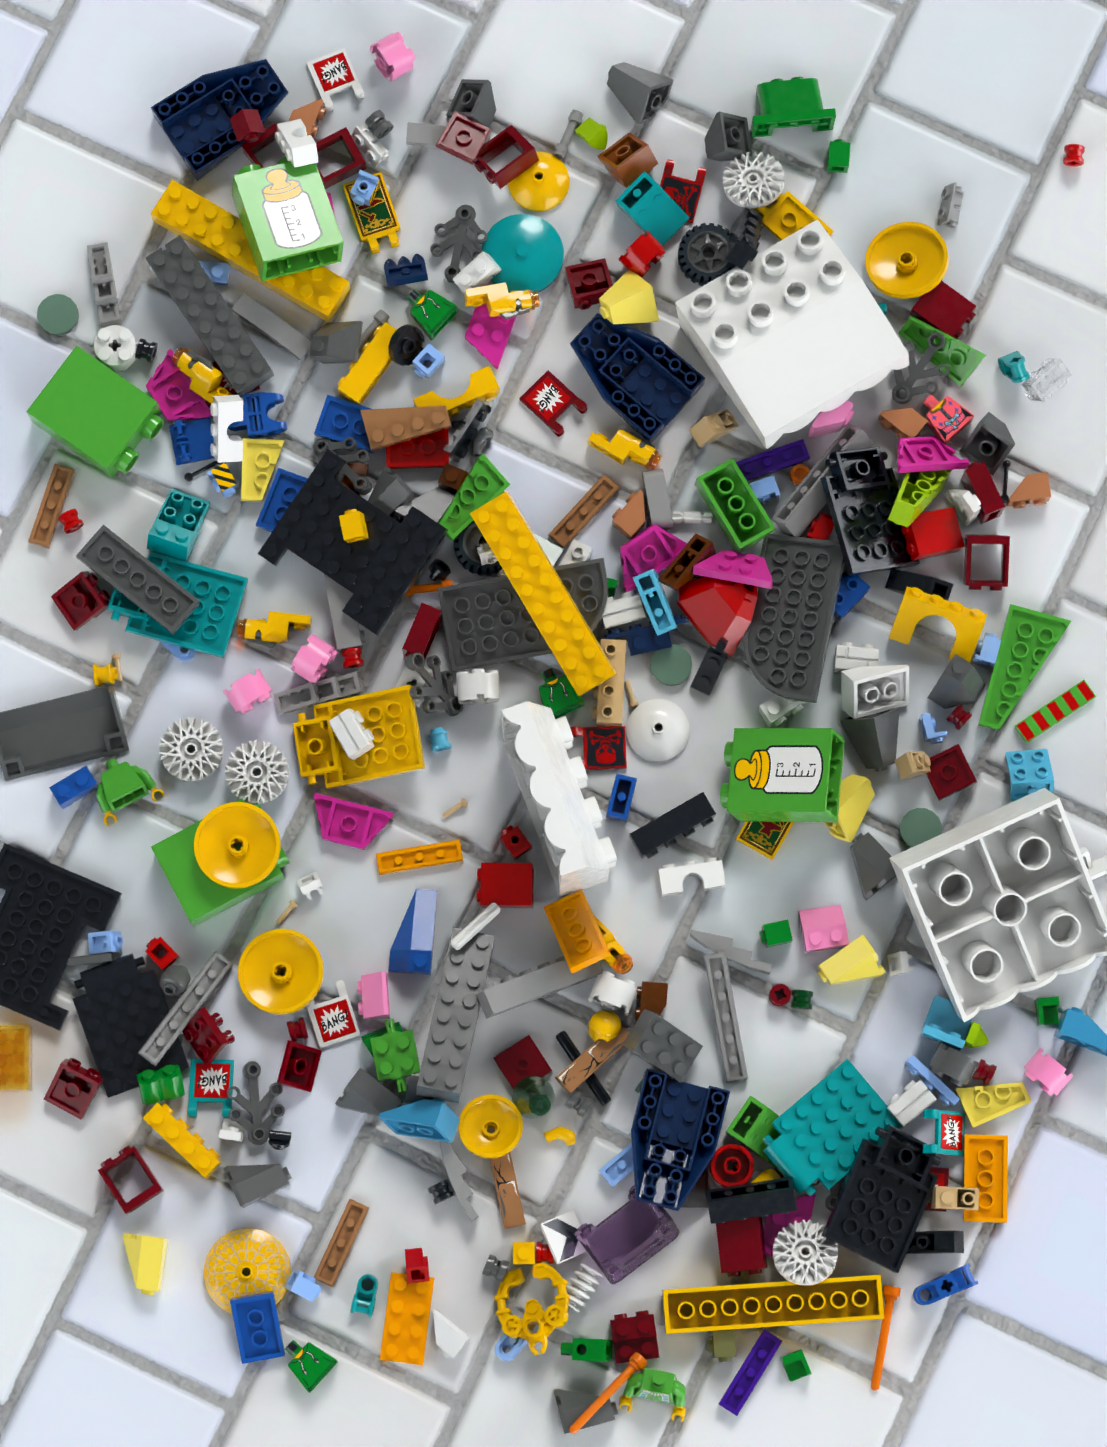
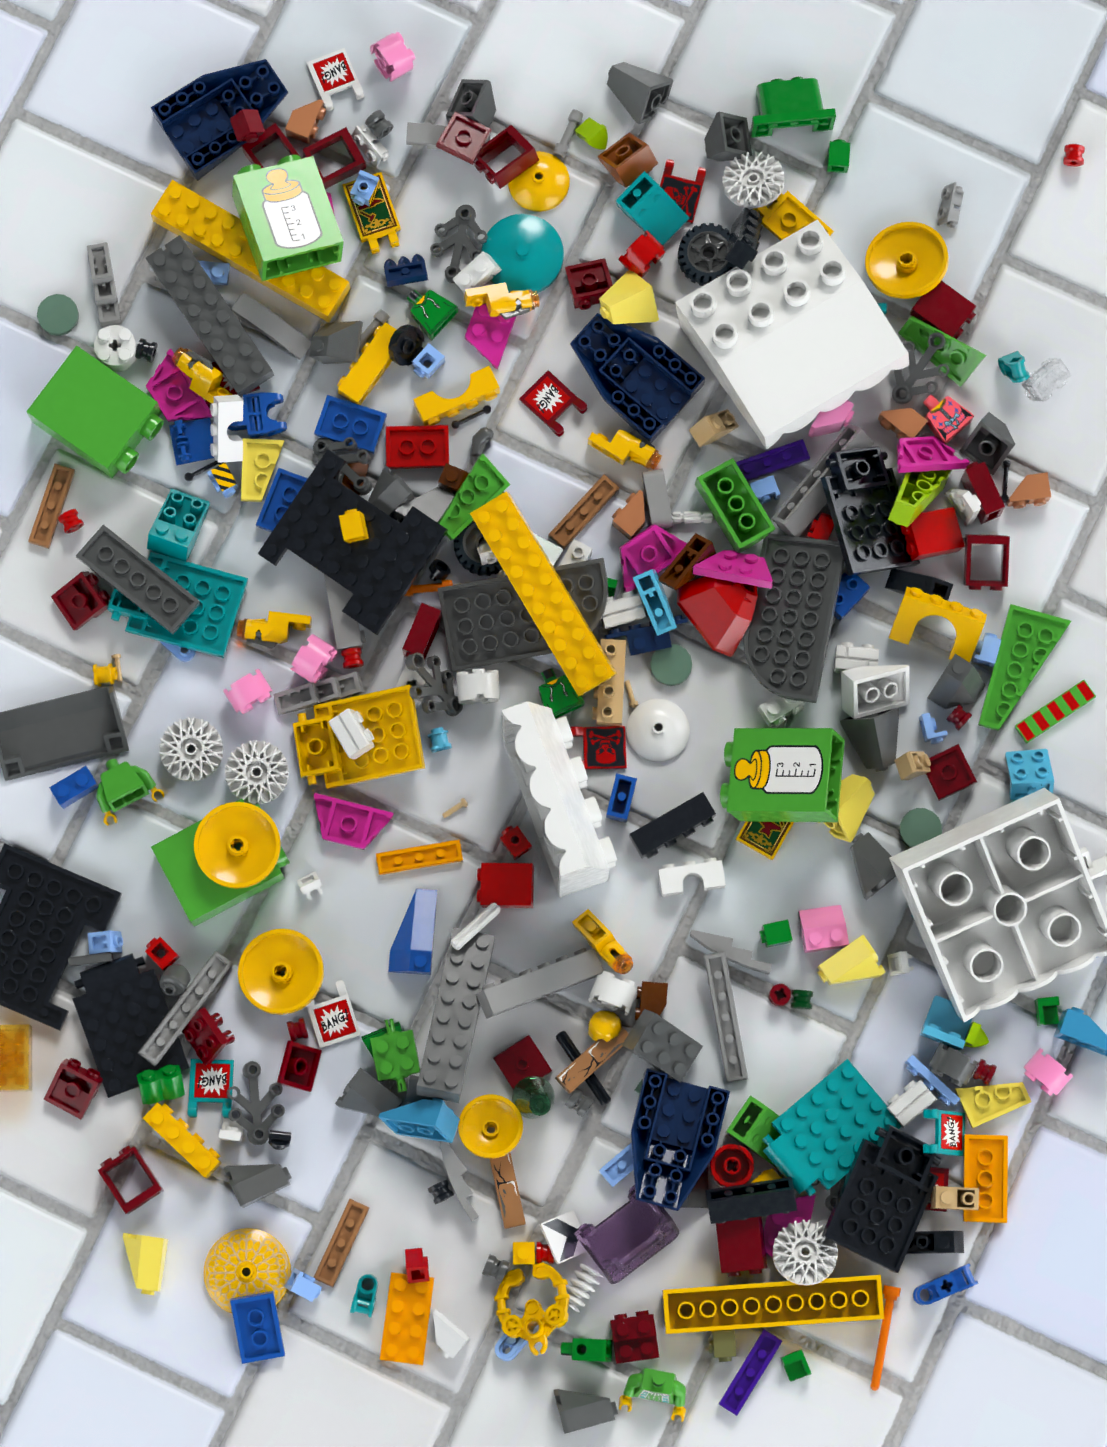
(292, 904): tan piece -> none
(296, 144): white arch -> none
(309, 1364): green torso -> none
(374, 996): bright pink slope -> none
(398, 425): medium nougat wing -> none
(463, 436): black wing -> none
(561, 1133): yellow arm -> none
(577, 931): light orange plate -> none
(636, 1363): orange piece -> none
(710, 668): black hinge -> none
(798, 473): orange tile -> none

